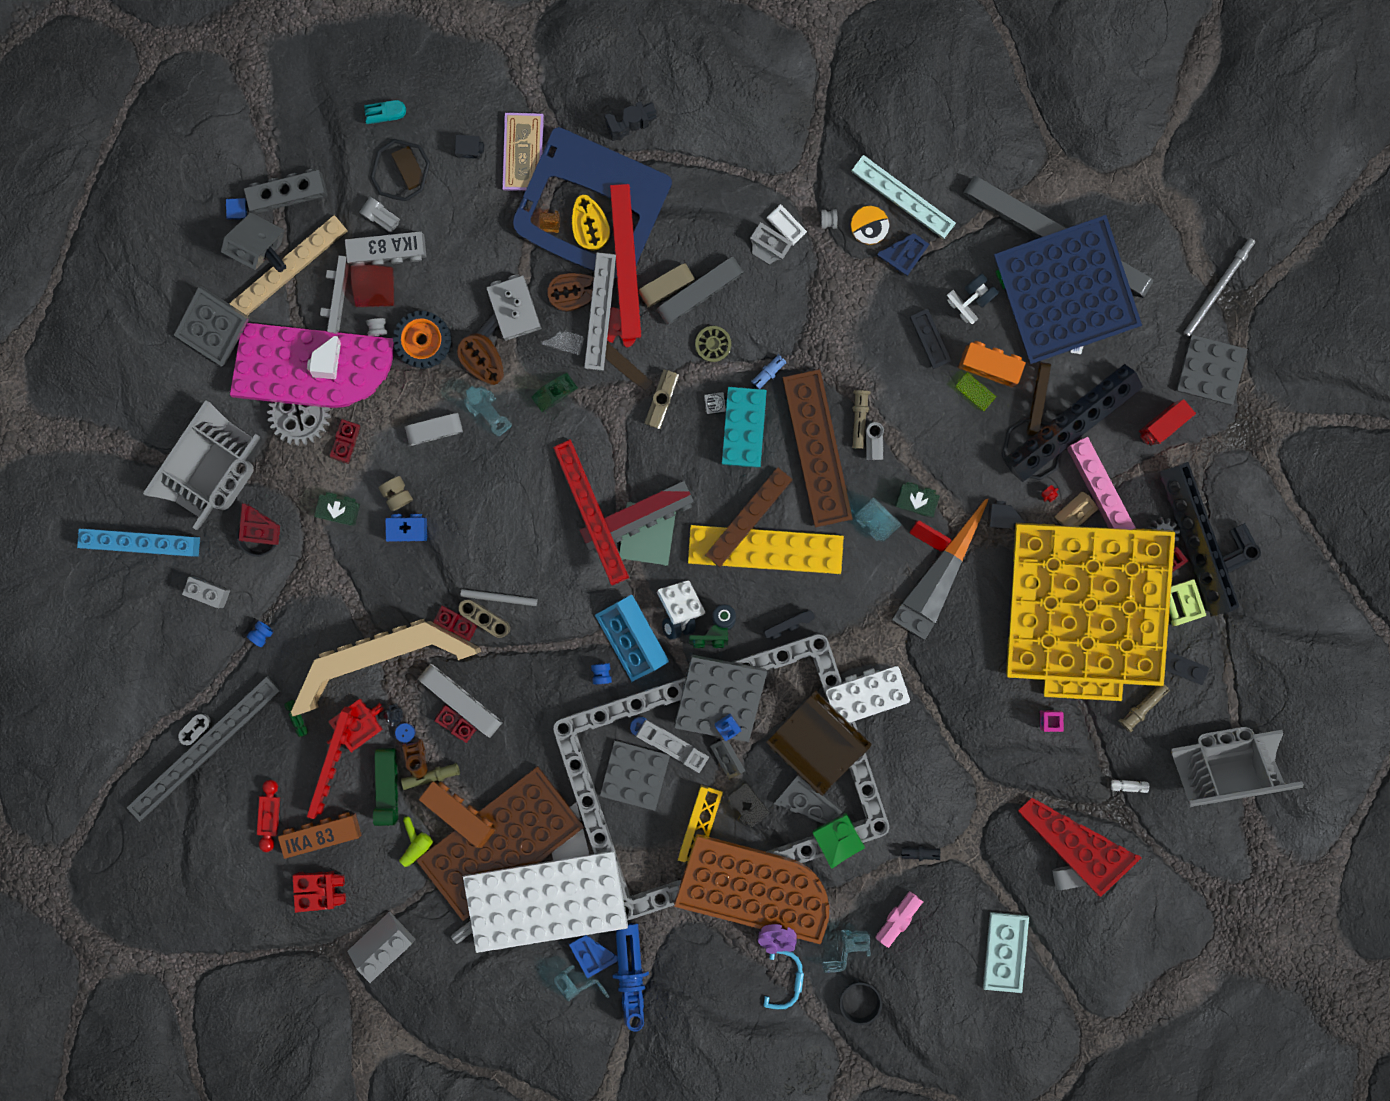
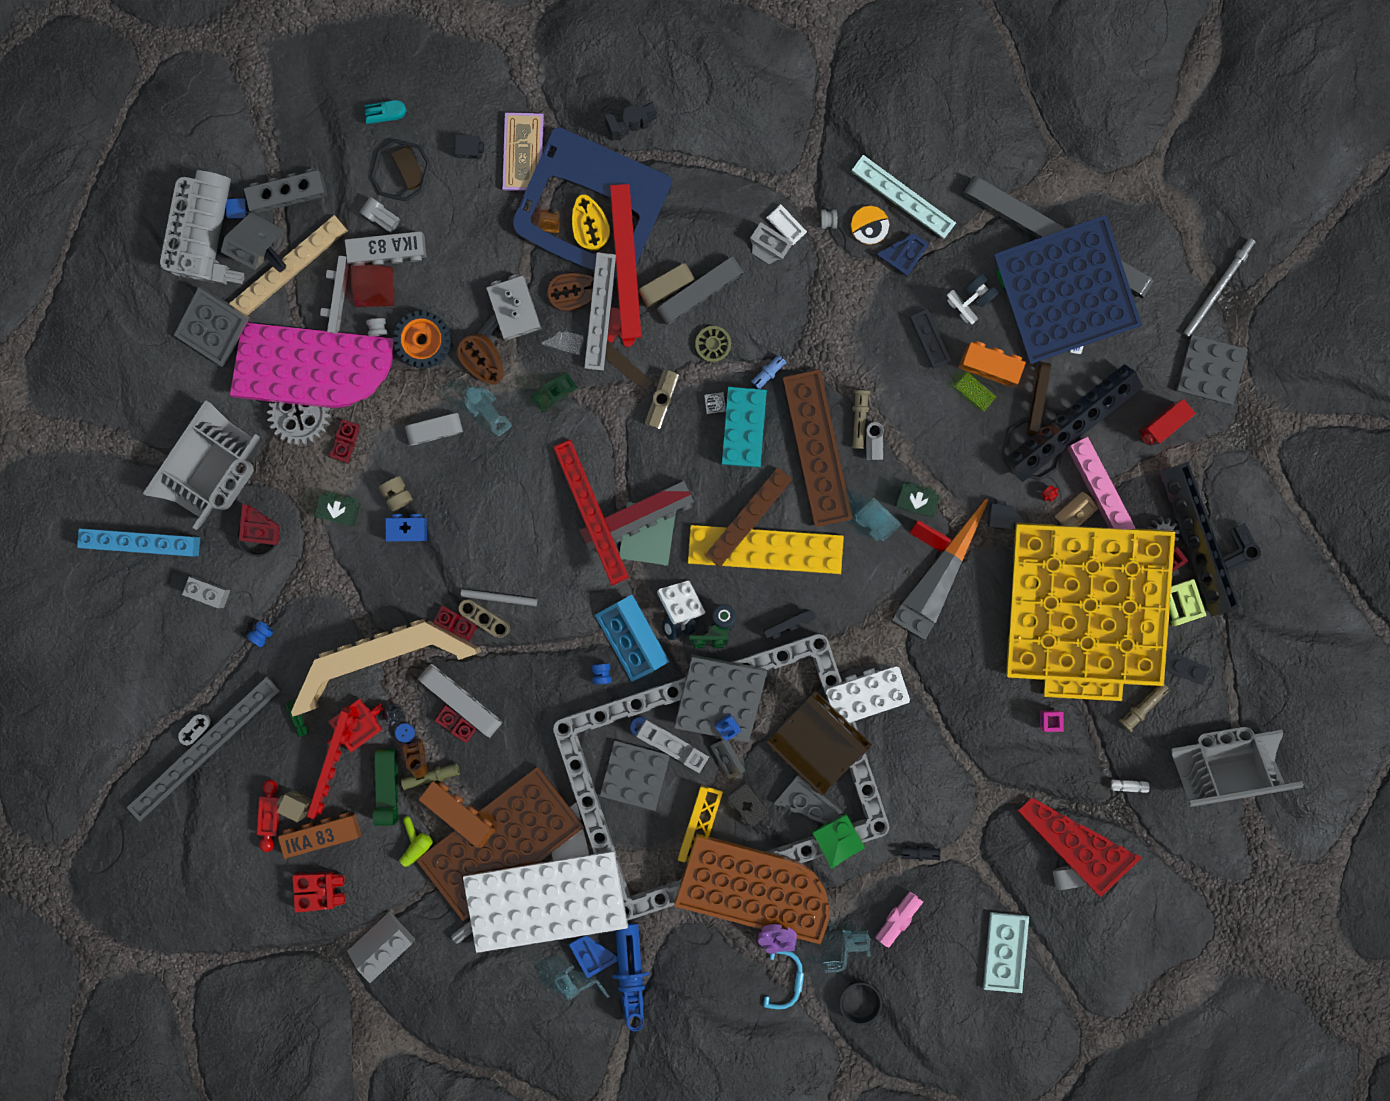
(198, 230): none -> light grey piece
(294, 805): none -> dark tan brick
(325, 359): white slope -> none

